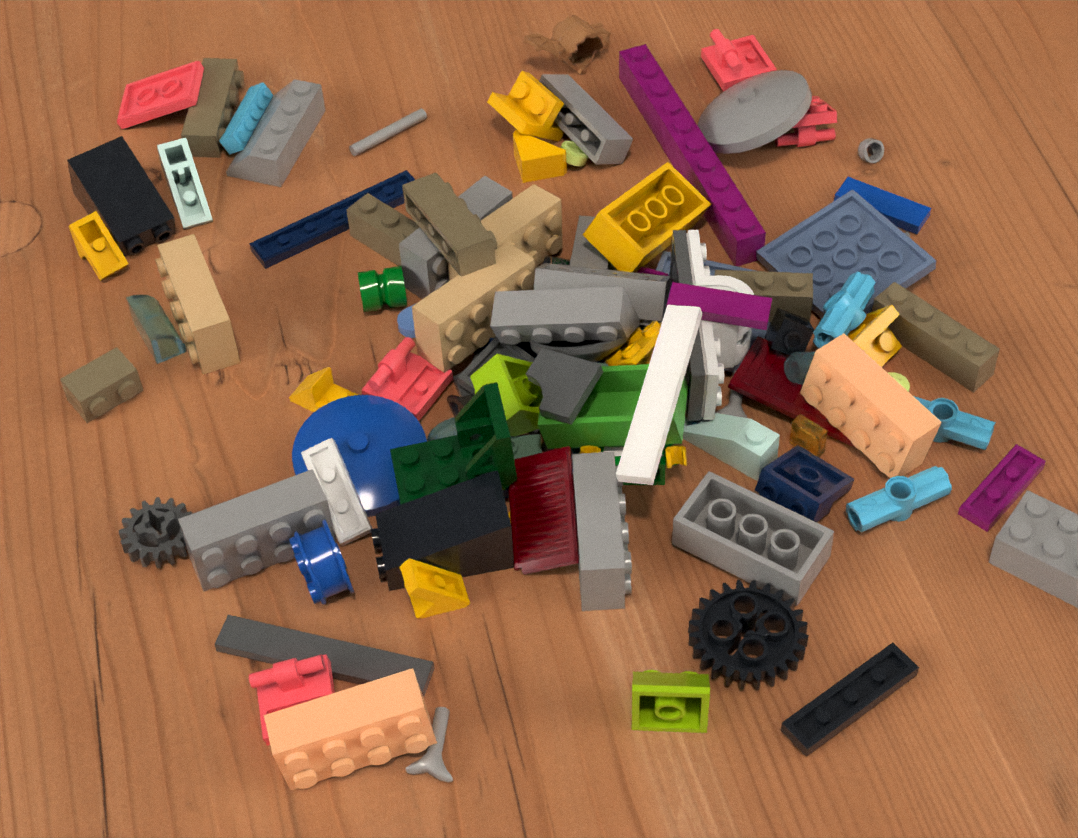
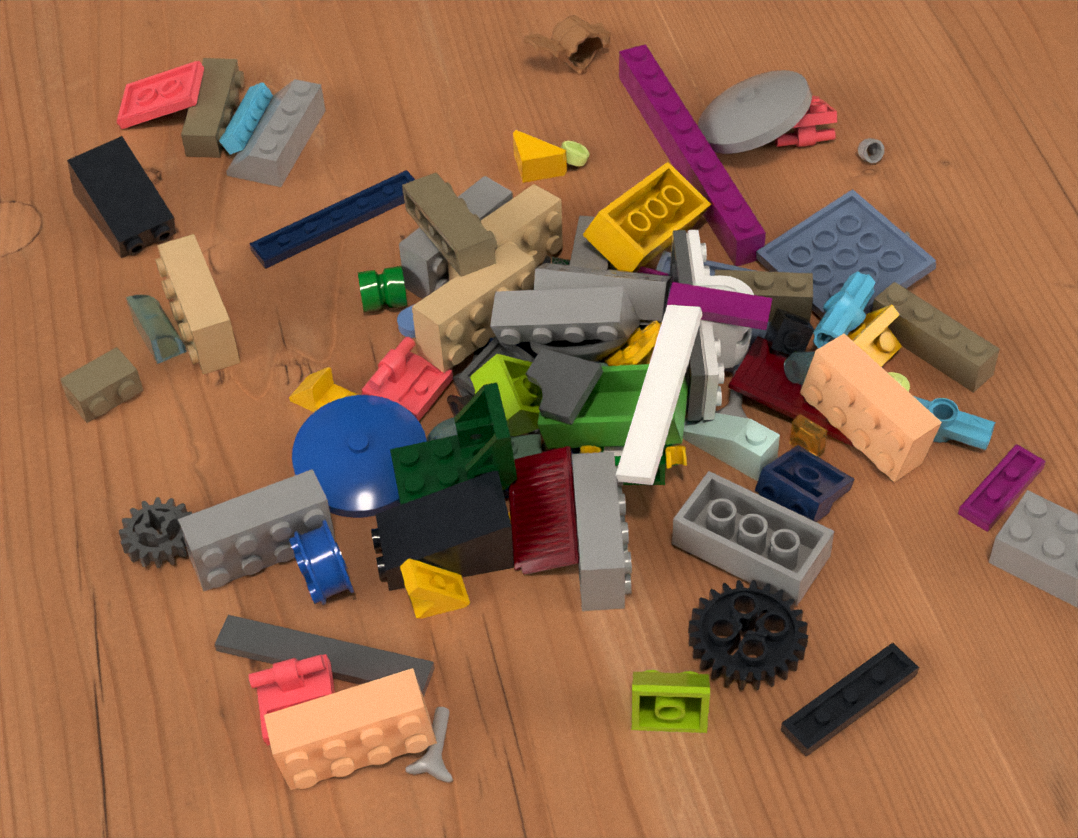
(97, 245): yellow slope -> none
(184, 183): light aqua slope -> none
(345, 506): white tile -> none
(379, 226): dark tan brick -> none
(387, 132): light grey bar -> none
(530, 108): yellow bracket -> none
(587, 122): light grey brick -> none
(735, 59): coral plate -> none
(897, 209): blue tile -> none
(898, 498): medium azure piece -> none

